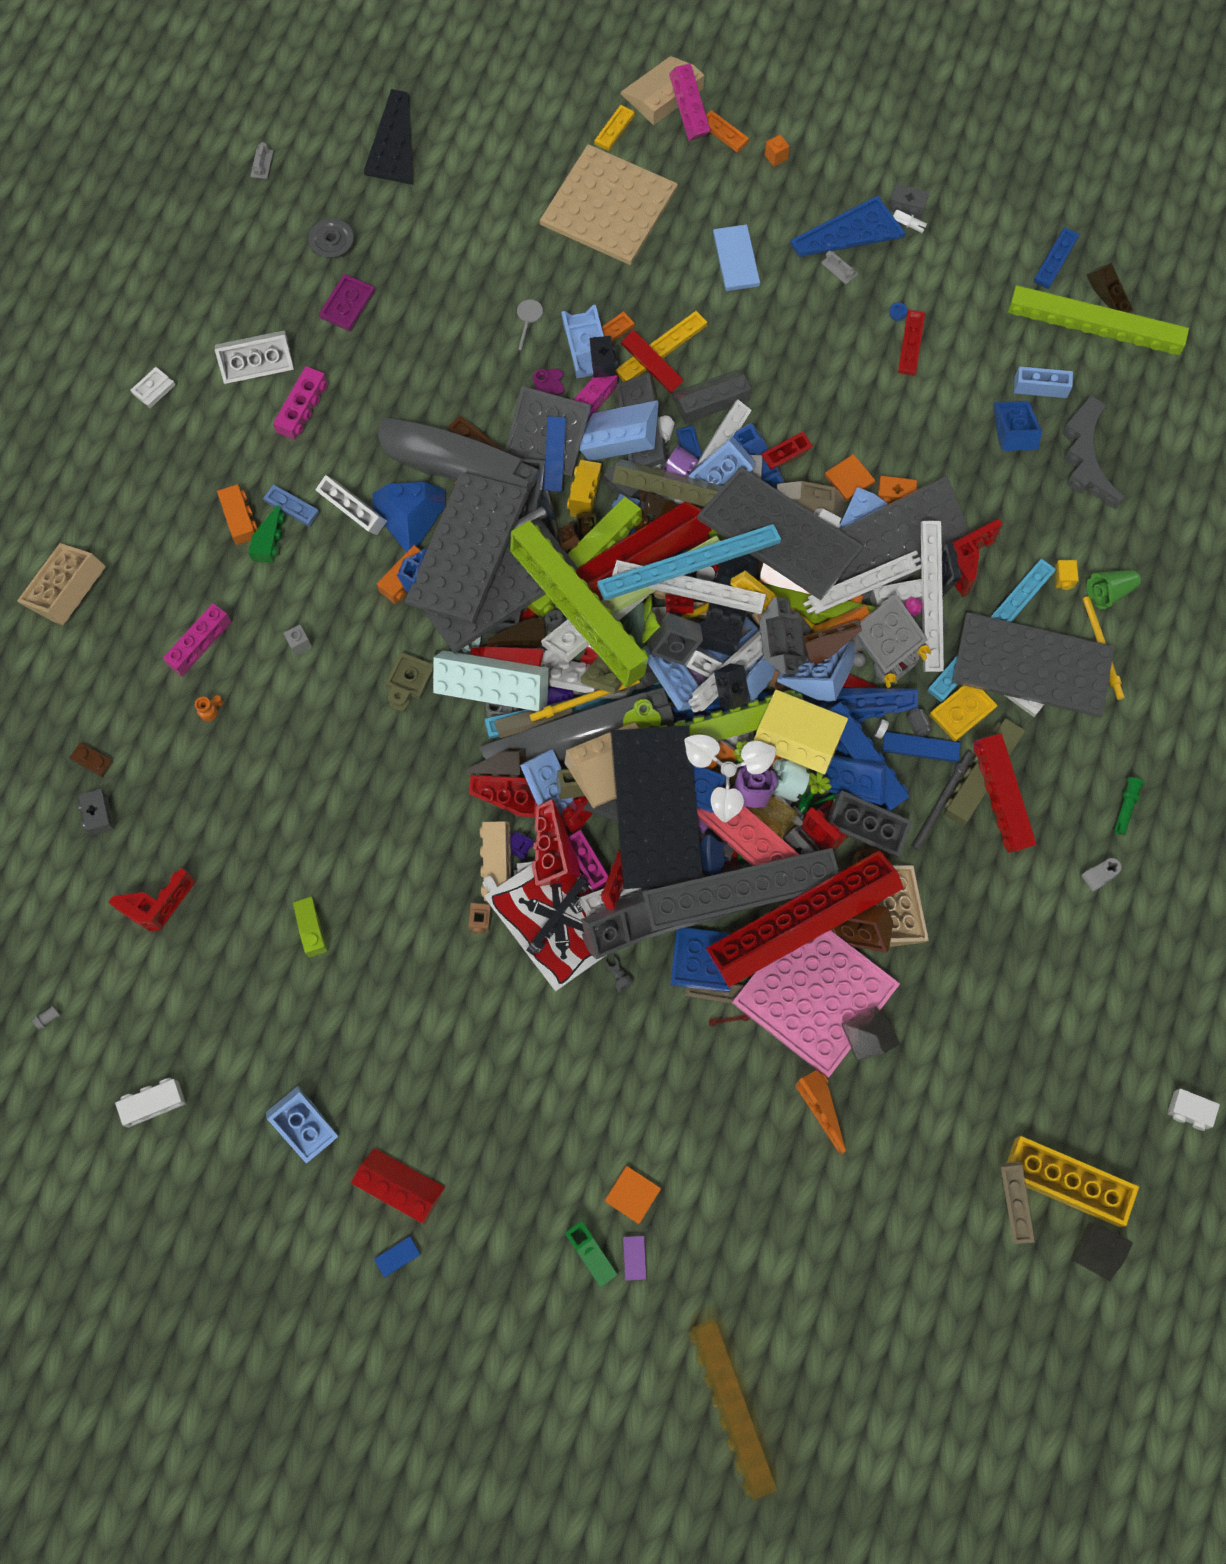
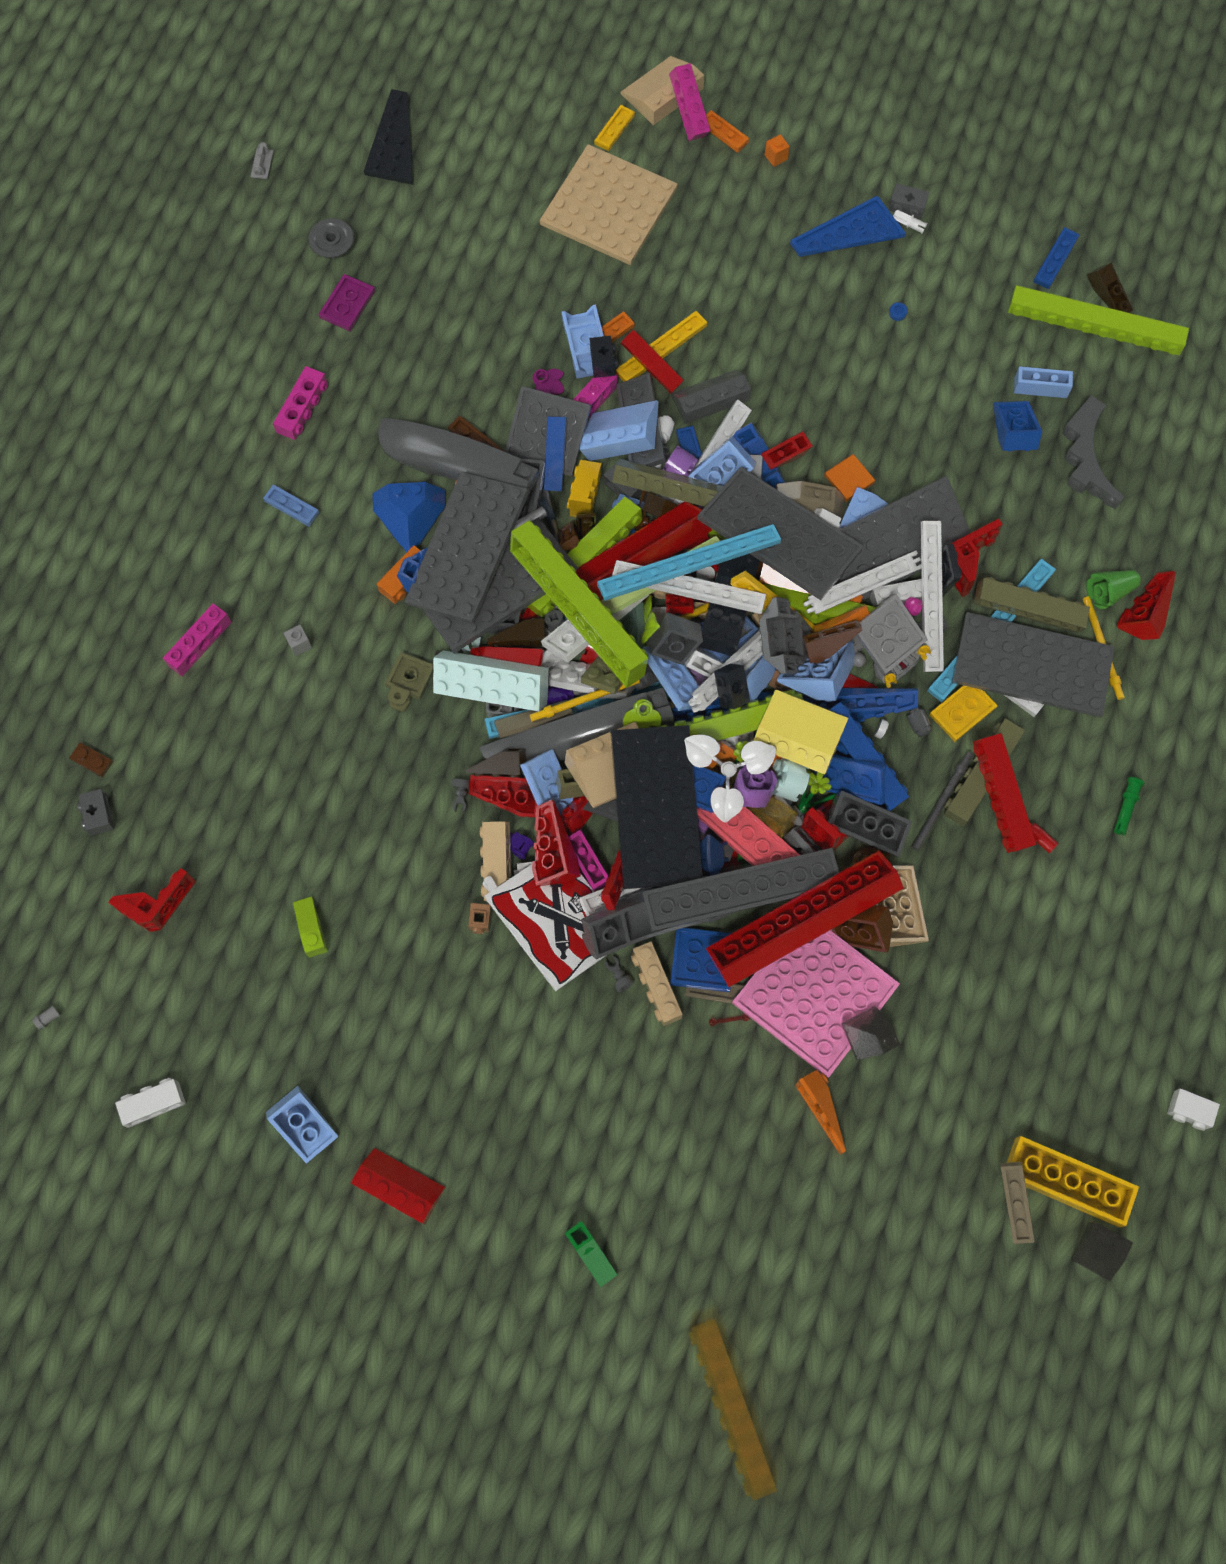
(62, 583): tan slope -> none
(152, 387): white plate -> none
(208, 709): orange piece -> none
(237, 513): orange brick -> none
(254, 357): white slope -> none
(265, 539): green slope -> none
(351, 505): white brick -> none
(397, 1257): blue tile -> none
(461, 785): none -> dark grey piece
(529, 312): light grey piece -> none
(548, 929): black piece -> none
(632, 1195): orange tile -> none
(634, 1258): medium lavender tile -> none
(657, 984): none -> tan brick
(736, 257): light blue tile -> none
(839, 267): light grey hinge -> none
(891, 485): orange brick -> none
(911, 342): red tile -> none
(921, 747): blue tile -> none
(1031, 604): none -> olive brick
(1043, 838): none -> red cylinder
(1066, 574): yellow brick -> none
(1100, 875): light grey piece -> none
(1149, 613): none -> red wedge

